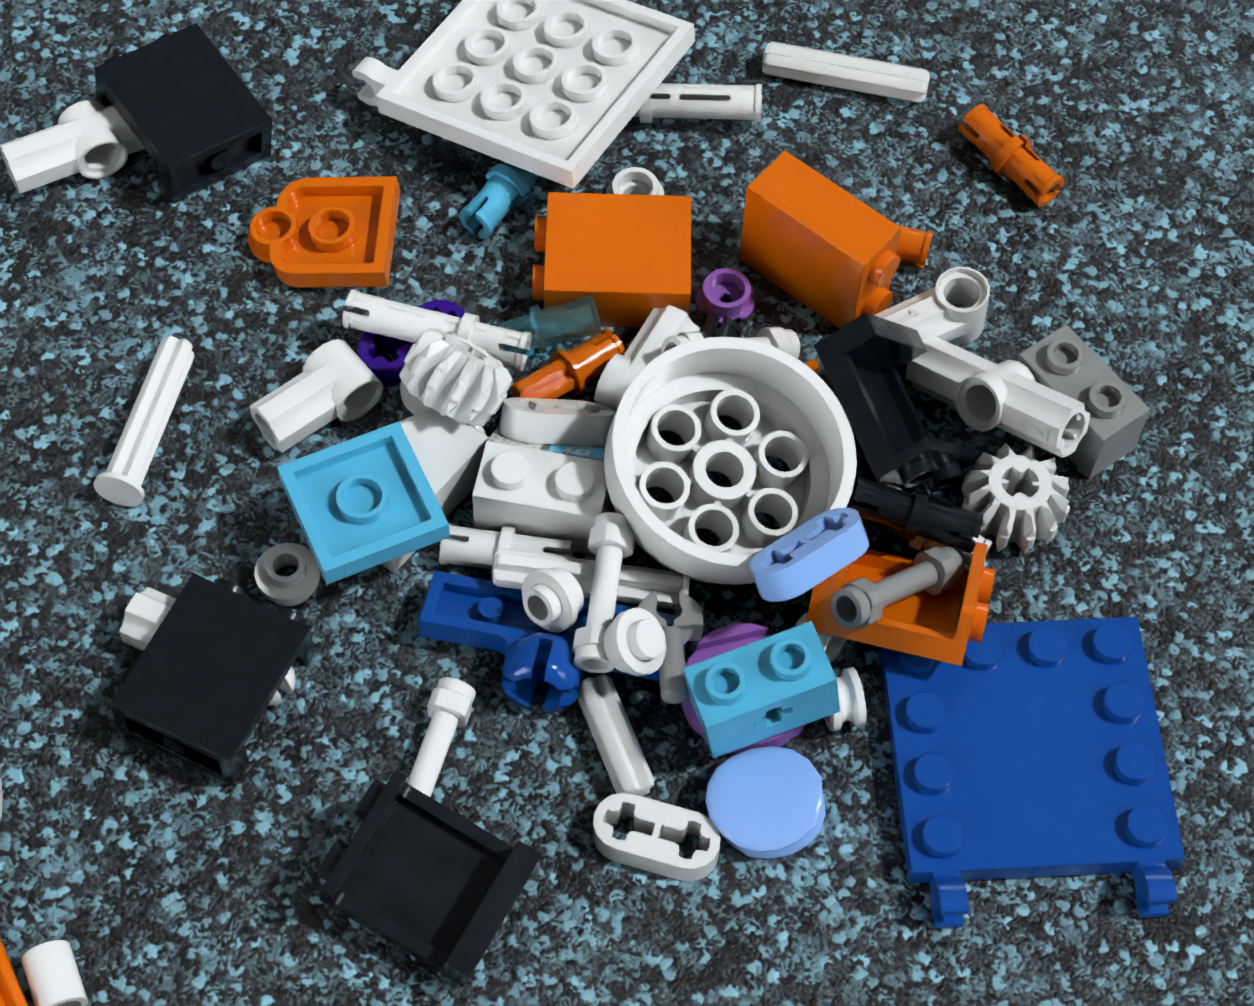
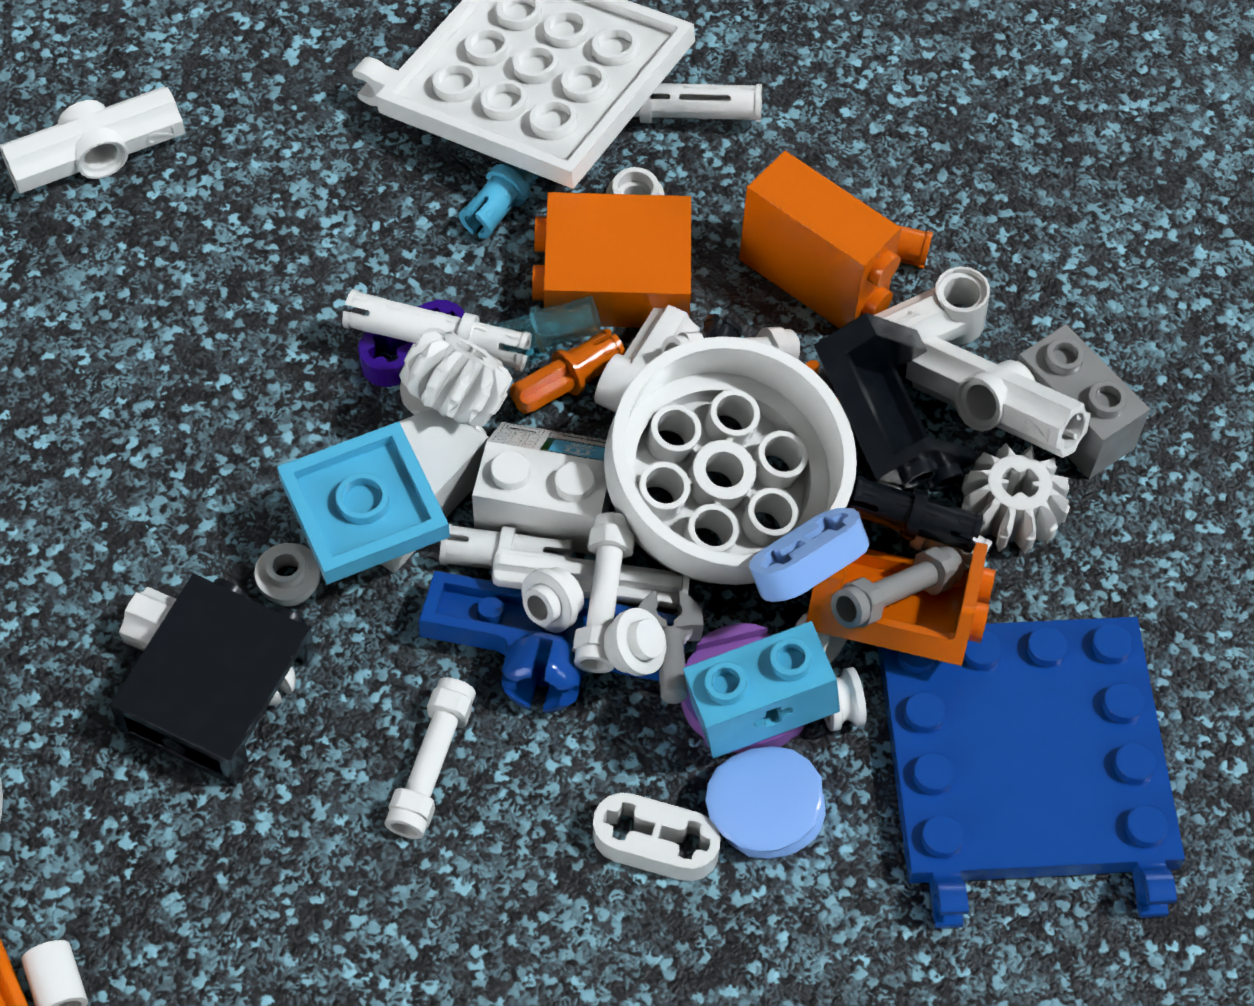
(146, 424): white axle -> none
(186, 110): black panel -> none
(330, 232): orange plate -> none
(330, 386): white piece -> none
(425, 877): black panel -> none
(555, 421): white beam -> none
(614, 736): white axle -> none
(730, 285): medium lavender plate -> none
(845, 72): white axle -> none
(1011, 155): orange pin -> none

